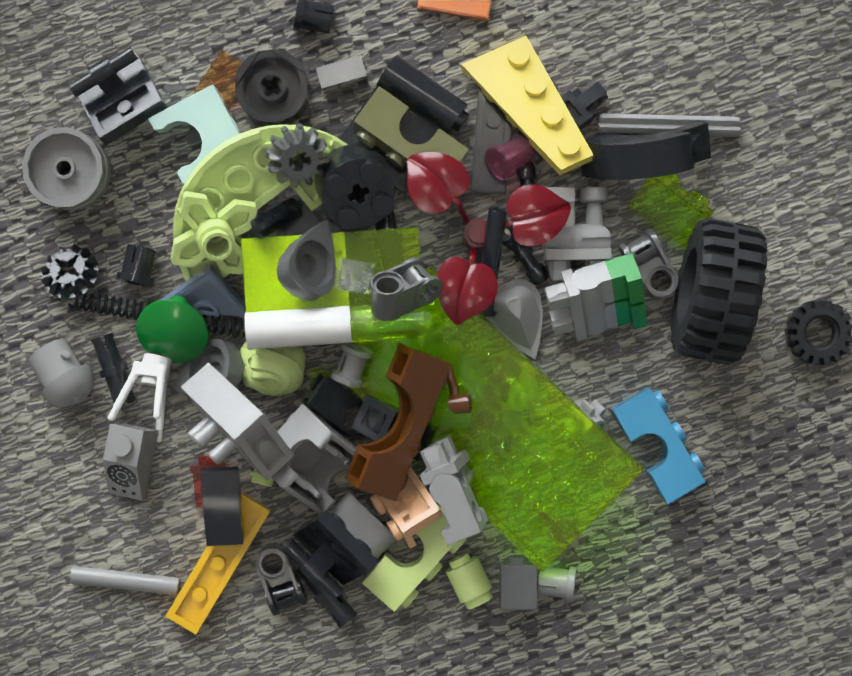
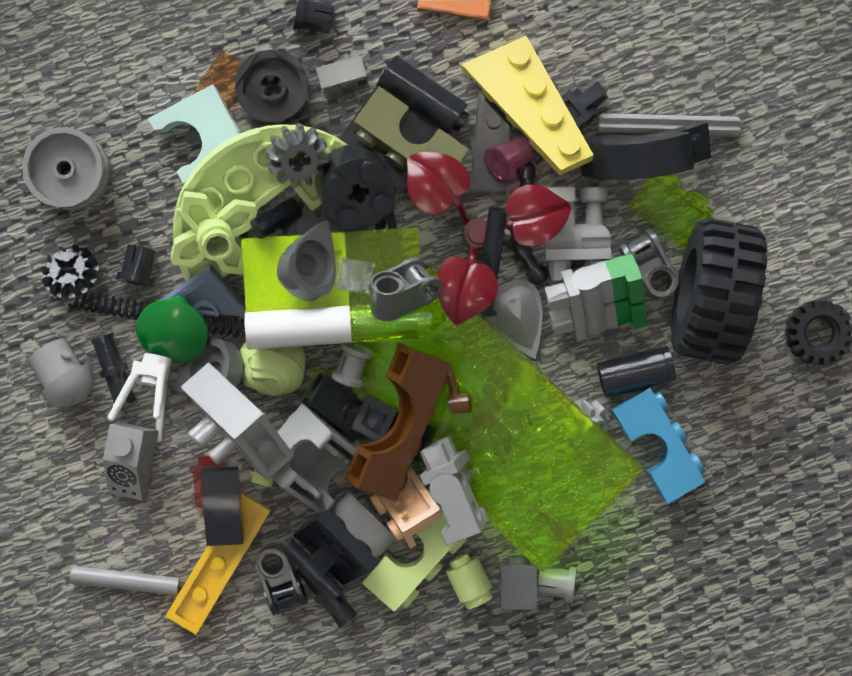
(118, 95): black plate -> none
(636, 371): none -> black pin

